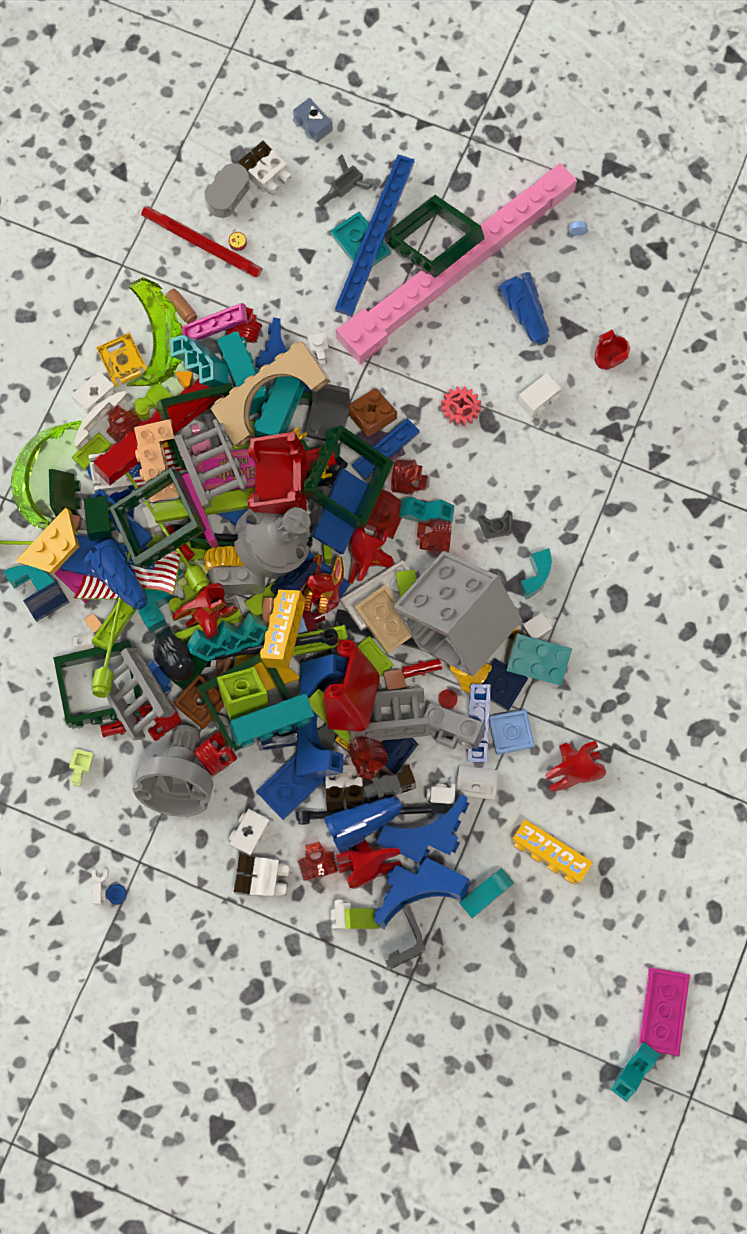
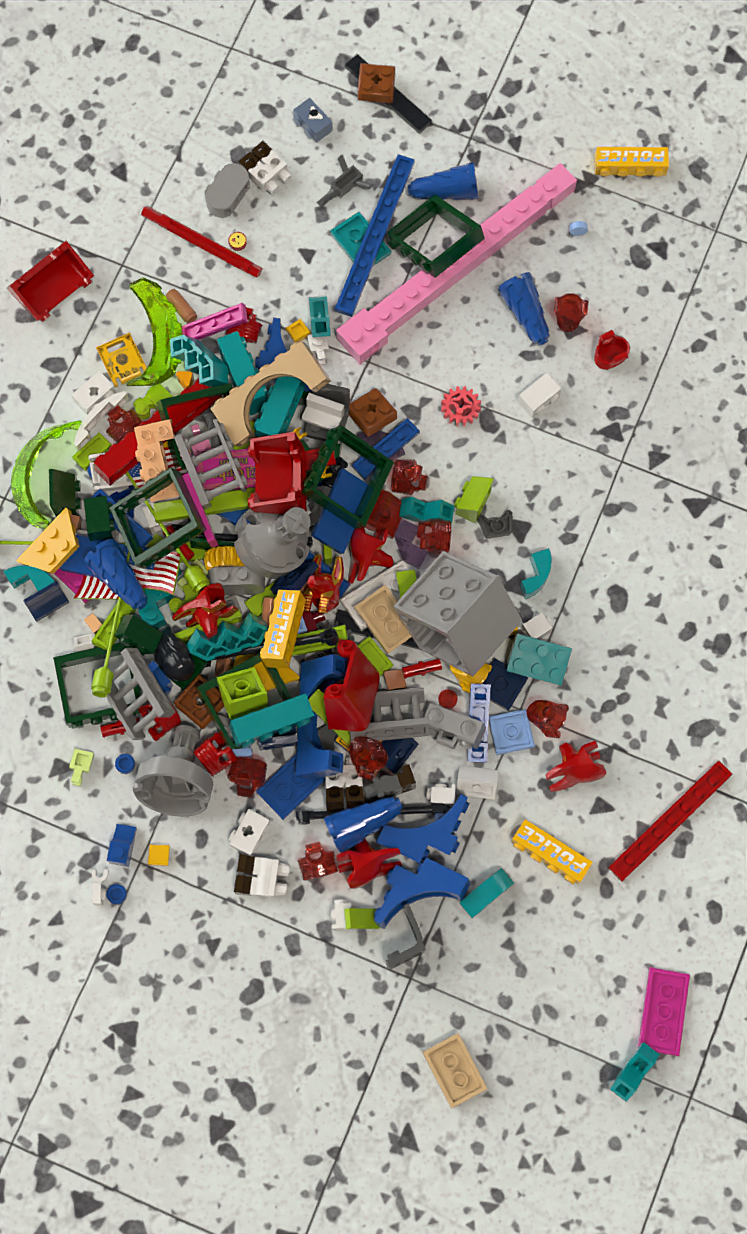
(51, 281): none -> red windscreen
(122, 845): none -> blue arch
(125, 764): none -> blue tile
(138, 634): none -> dark green brick
(159, 855): none -> yellow tile
(246, 752): none -> light blue tile
(247, 772): none -> clear red piece
(298, 331): none -> yellow tile
(319, 316): none -> teal brick
(322, 412): none -> white panel
(376, 92): none -> dark orange brick
(401, 104): none -> black tile
(409, 552): none -> clear purple tile
(454, 184): none -> blue cone
(454, 1070): none -> tan plate
(474, 498): none -> lime slope
(547, 716): none -> clear red piece
(570, 311): none -> clear red piece
(631, 161): none -> yellow brick
(670, 821): none -> red tile

